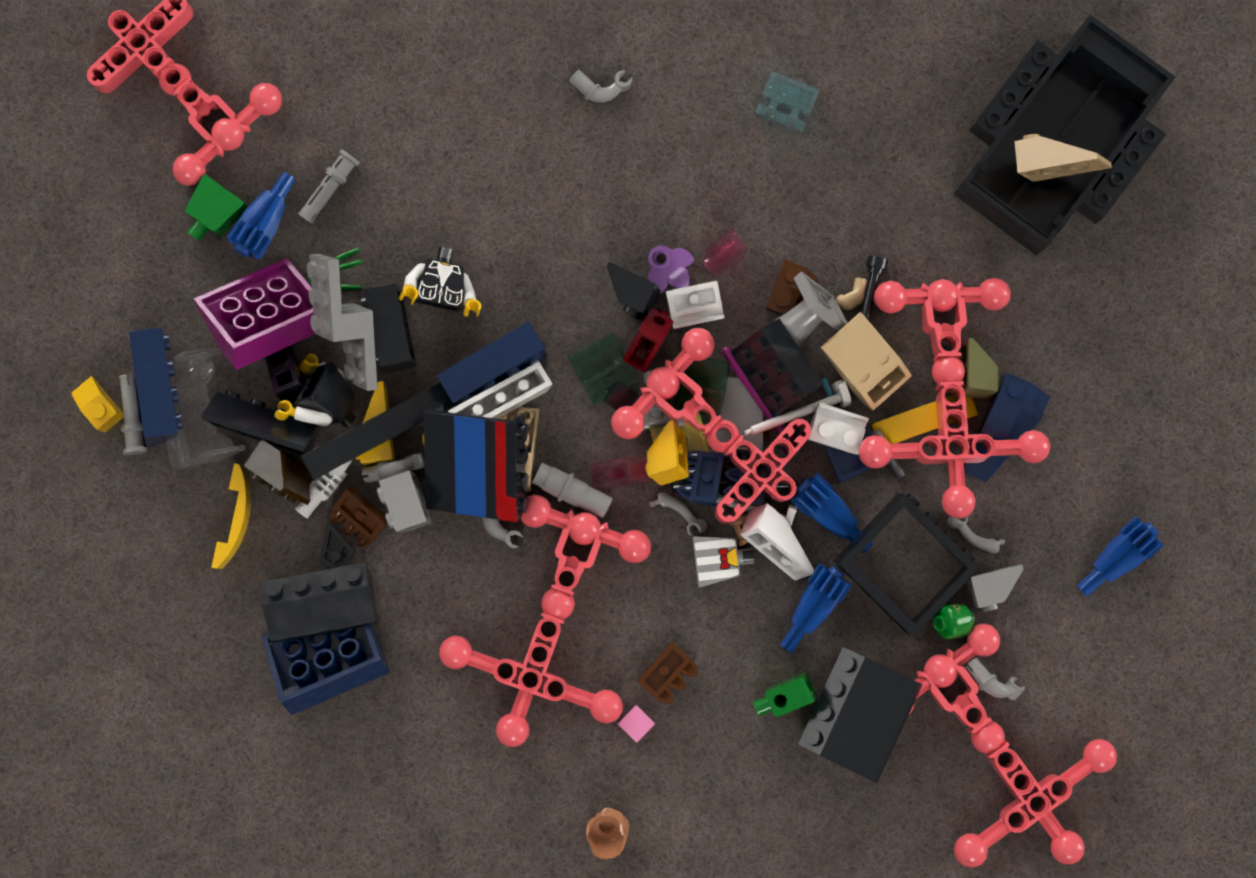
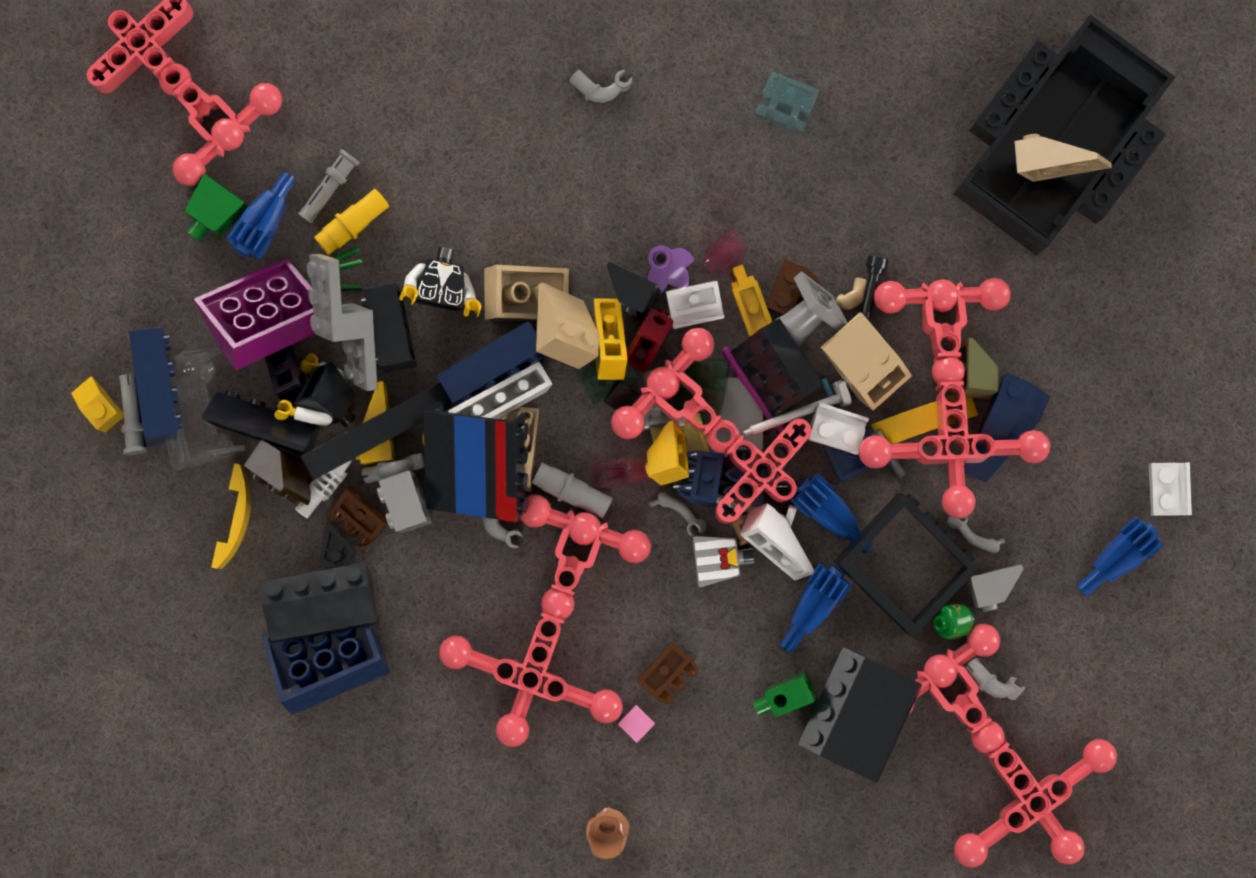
(351, 222): none -> yellow piece
(513, 290): none -> tan slope
(565, 328): none -> tan slope
(612, 347): none -> yellow slope
(749, 301): none -> yellow hinge
(1170, 489): none -> white plate

